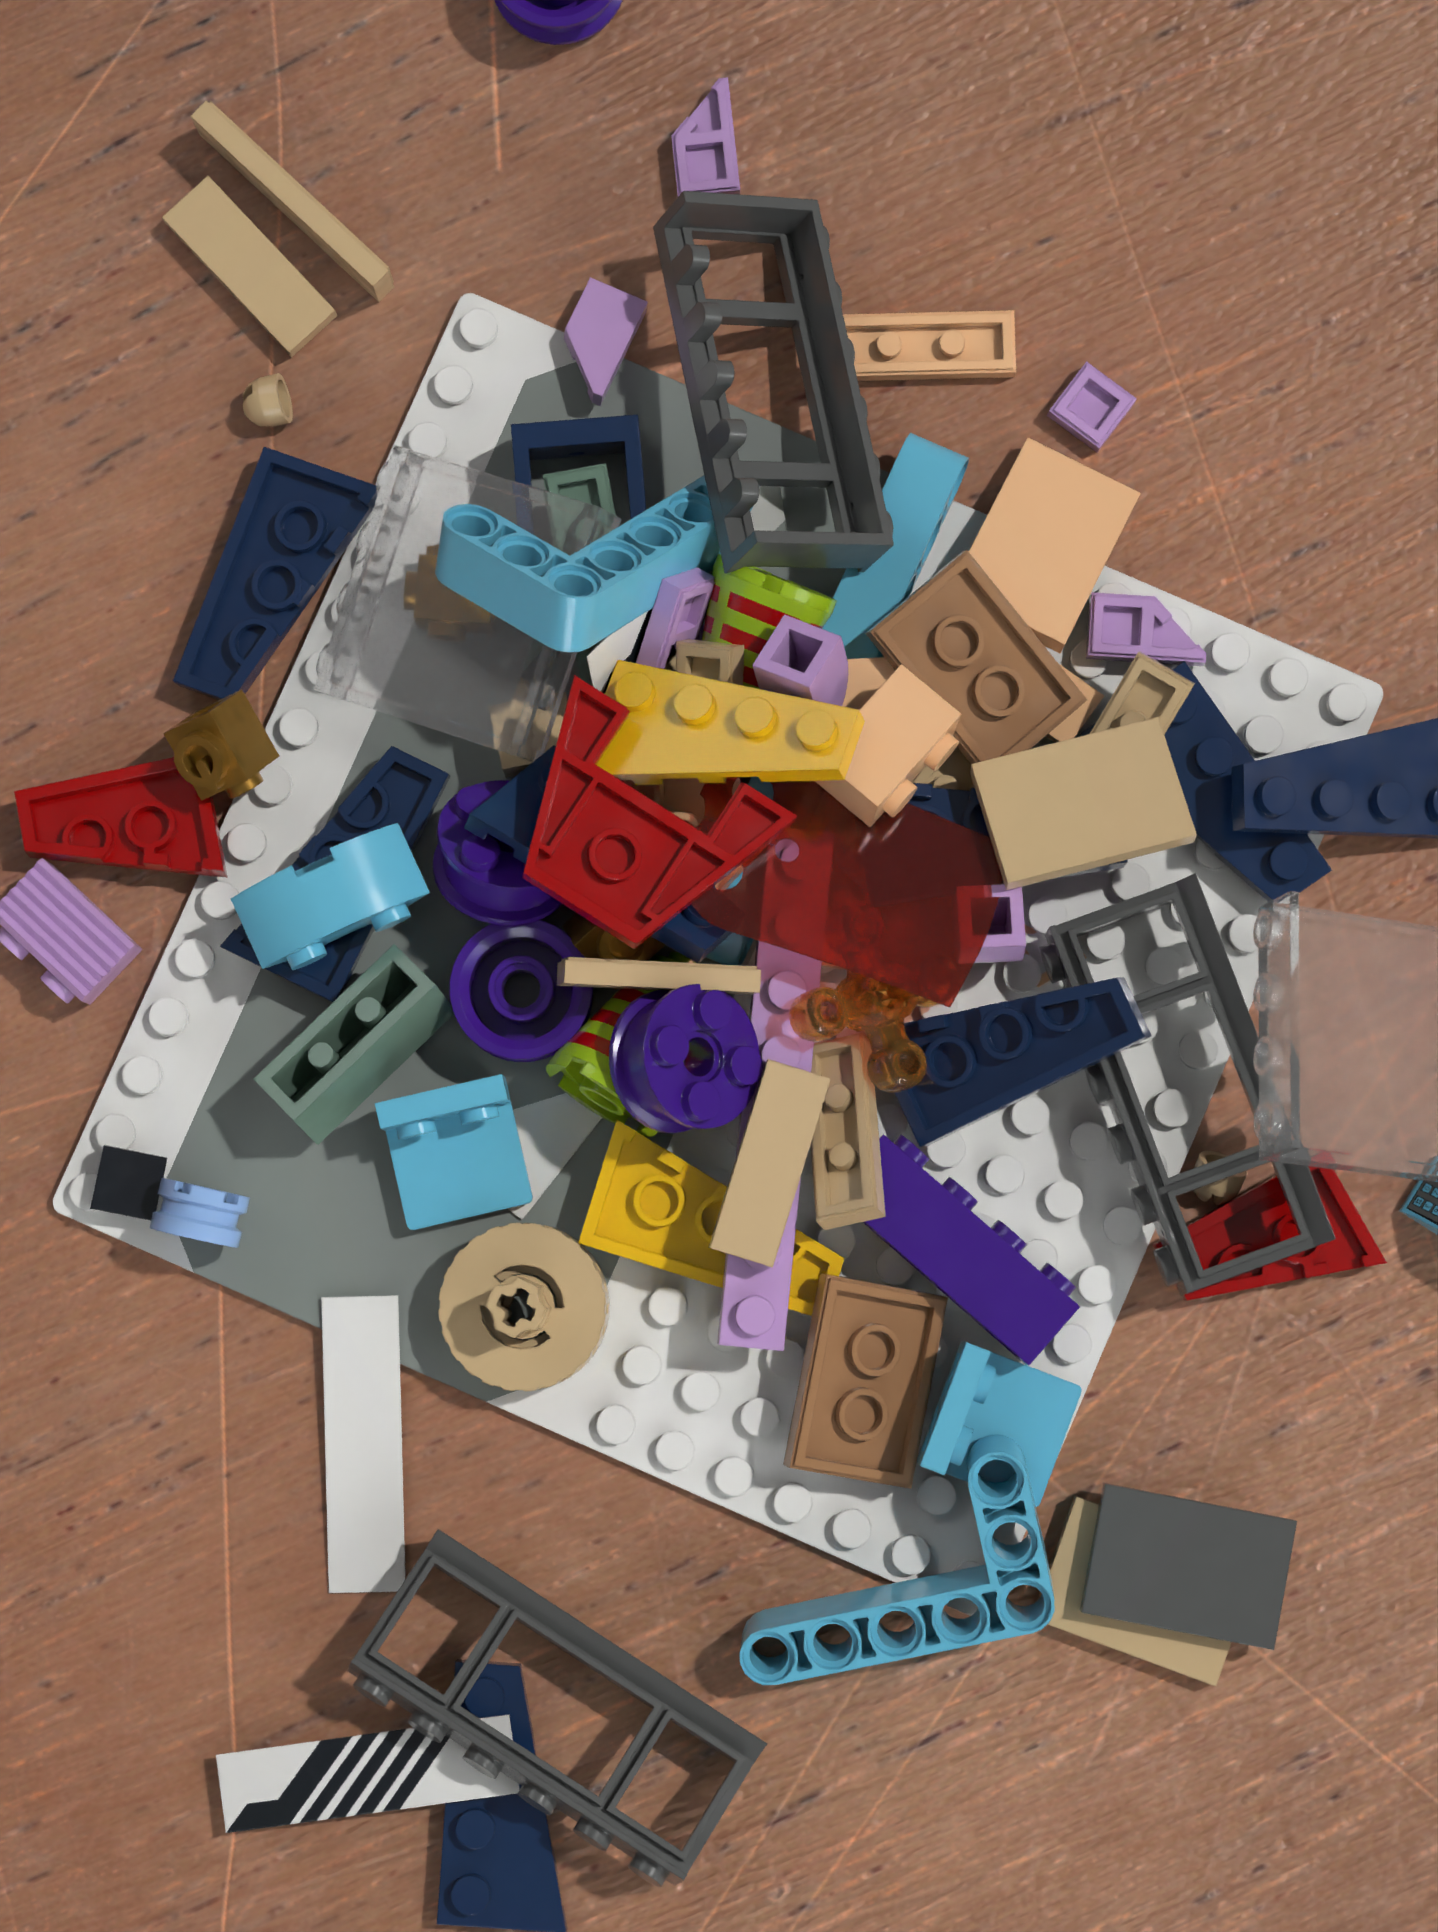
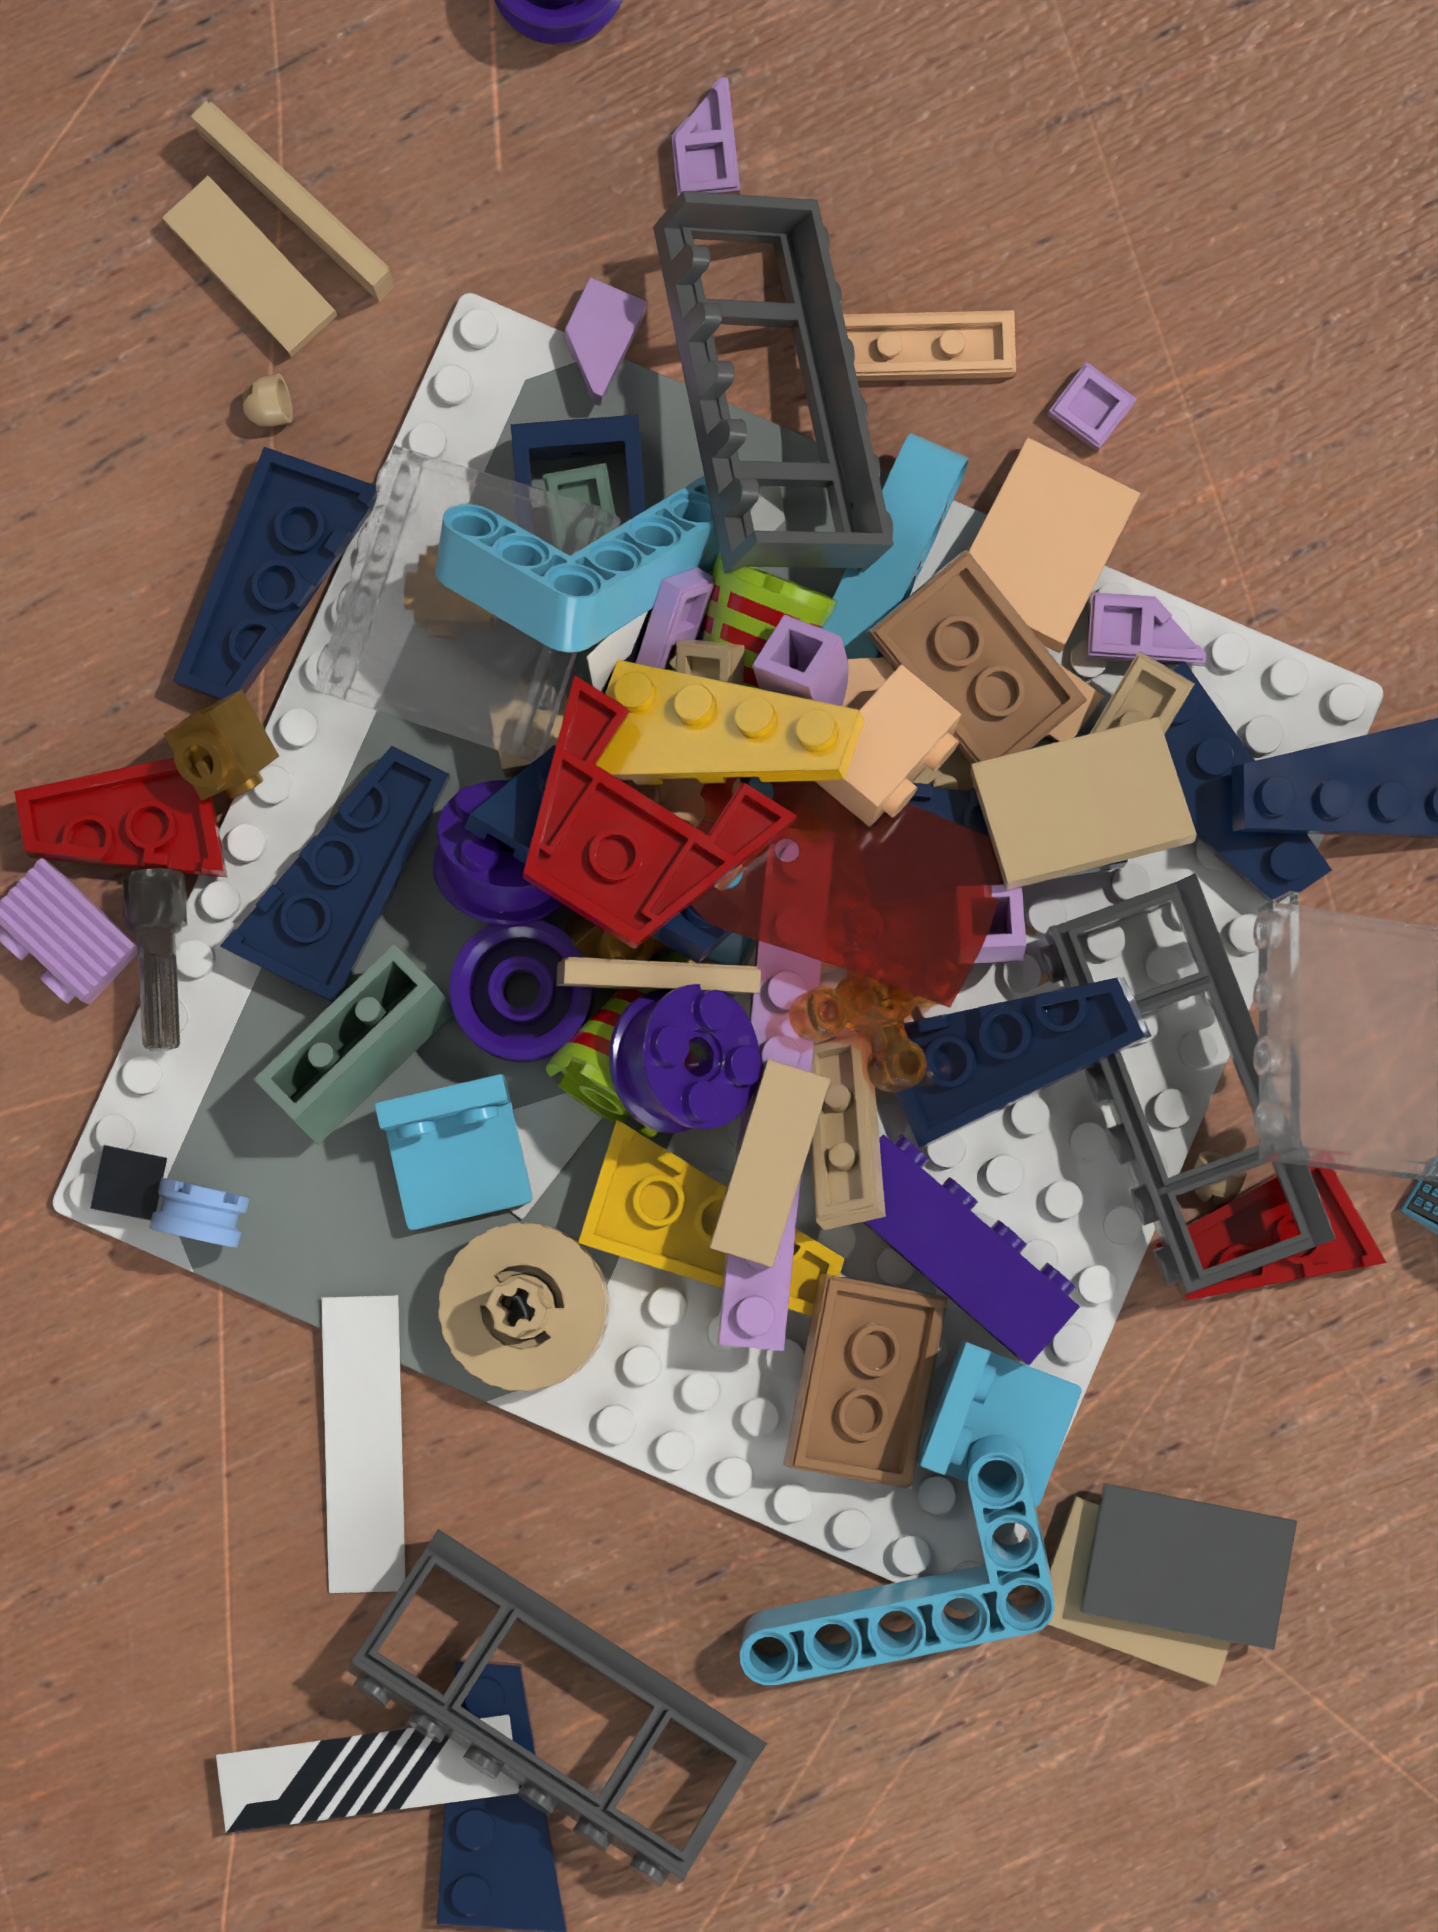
(155, 913): none -> clear smoke piece
(355, 886): medium azure brick -> none

